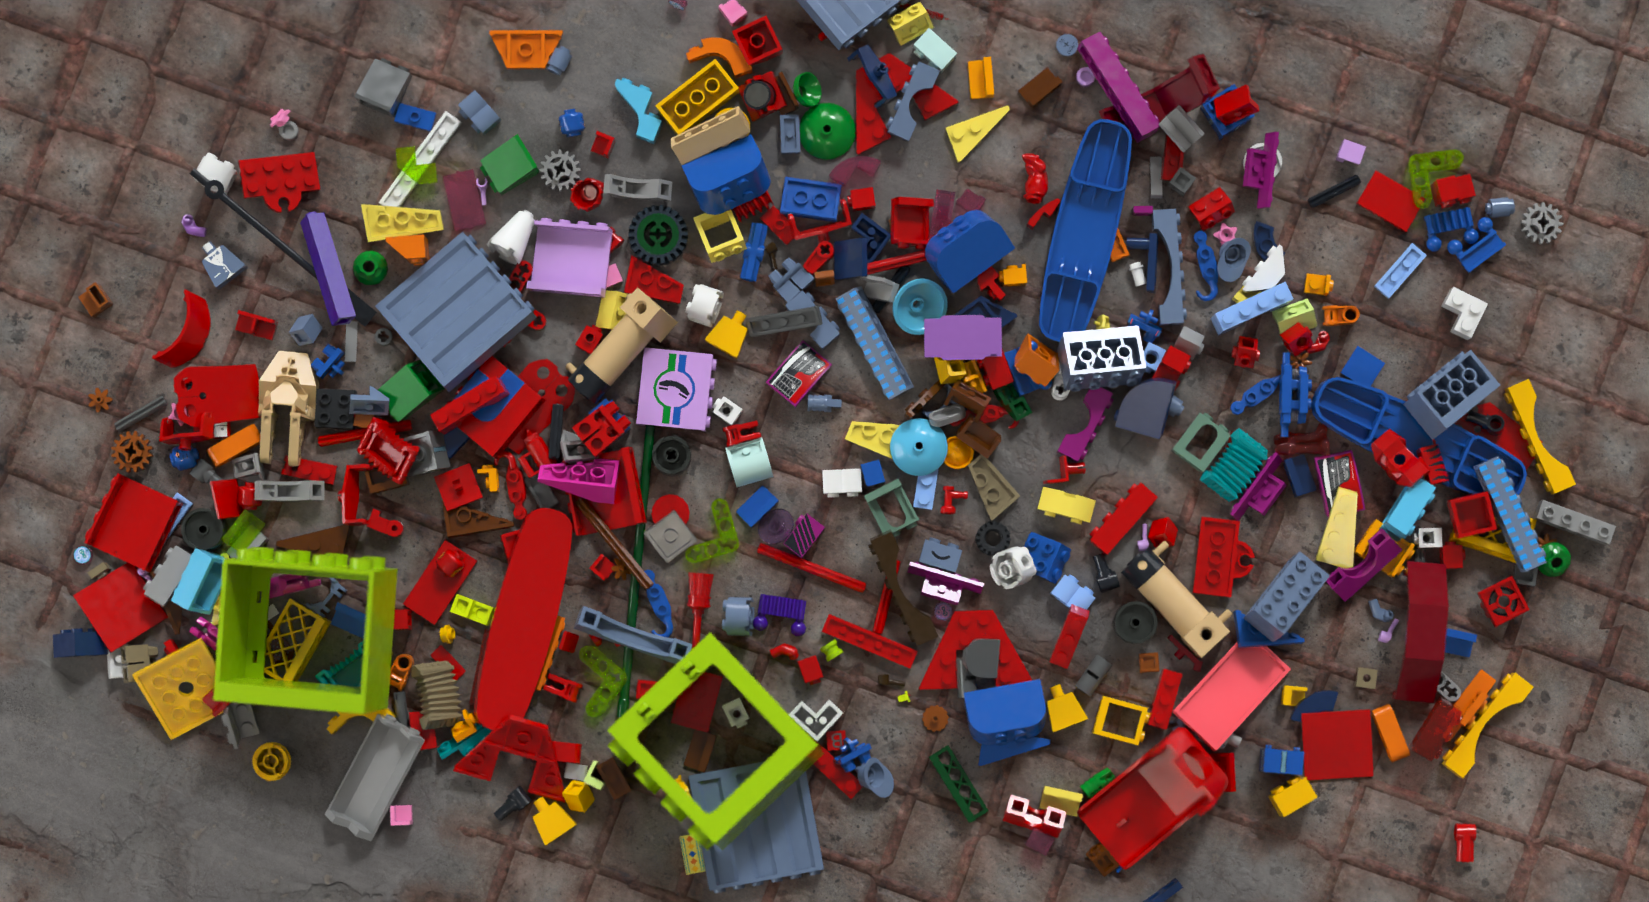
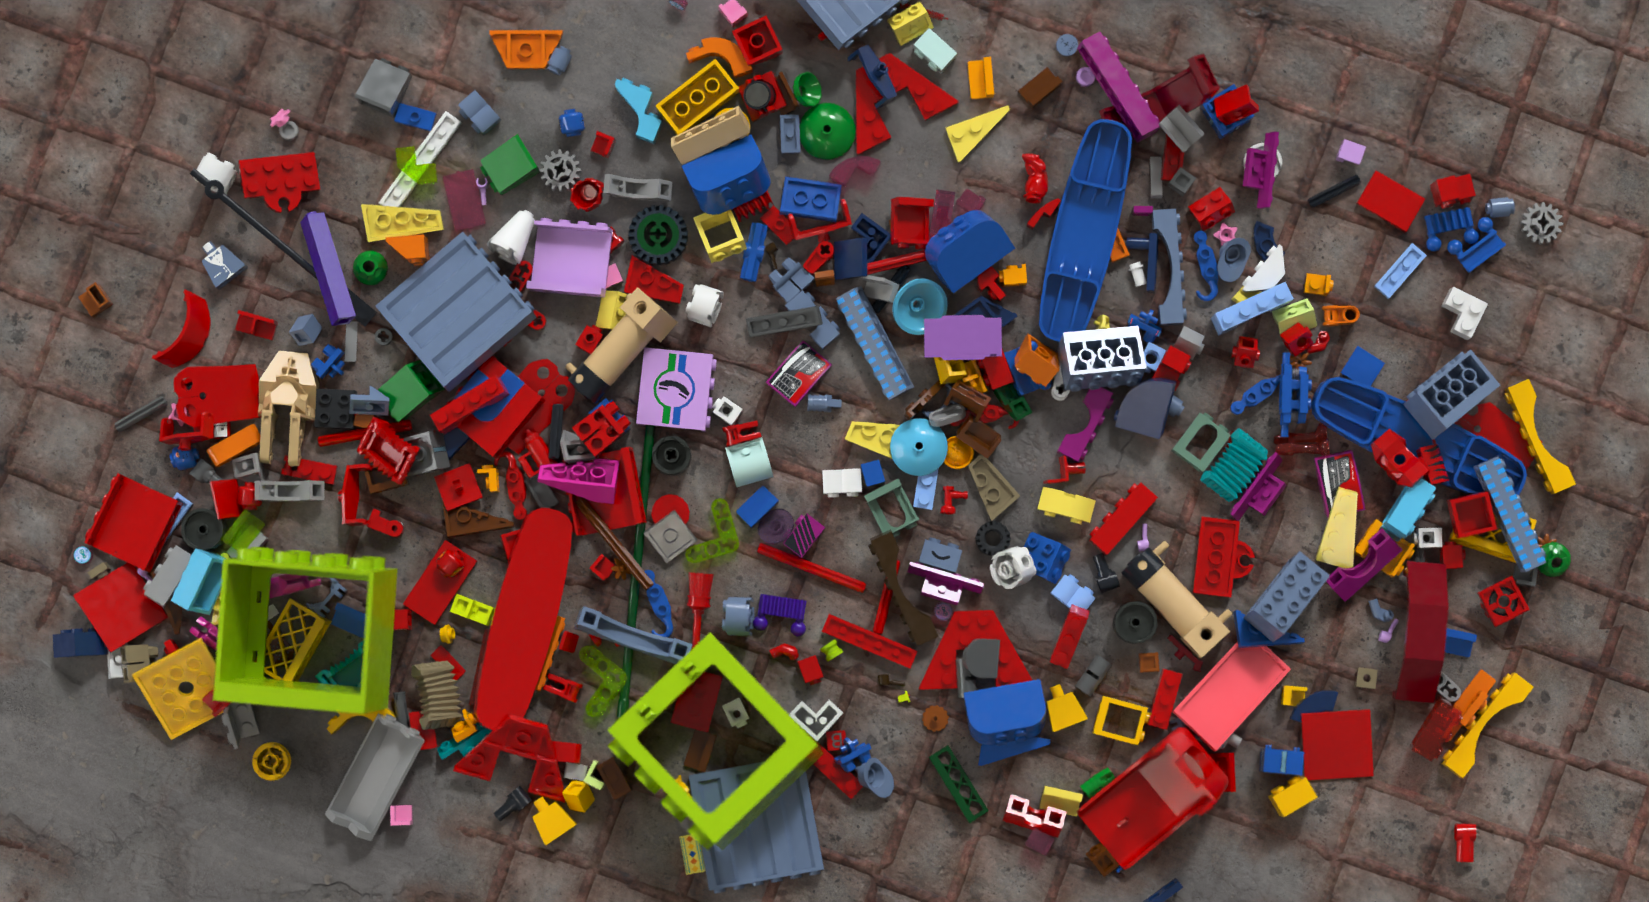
(102, 403): dark orange plant -> none
(133, 444): dark orange gear -> none
(191, 227): medium lavender arm -> none
(319, 542): reddish brown wing -> none
(400, 673): orange piece -> none
(643, 687): red tile -> none
(729, 334): yellow torso -> none
(861, 199): red brick -> none
(922, 78): sand blue arch -> none
(1161, 531): red panel -> none
(1299, 475): dark blue panel -> none
(1390, 733): orange beam -> none
(1425, 167): clear neon green beam -> none
(1485, 421): black pin -> none
(1574, 522): light grey brick -> none

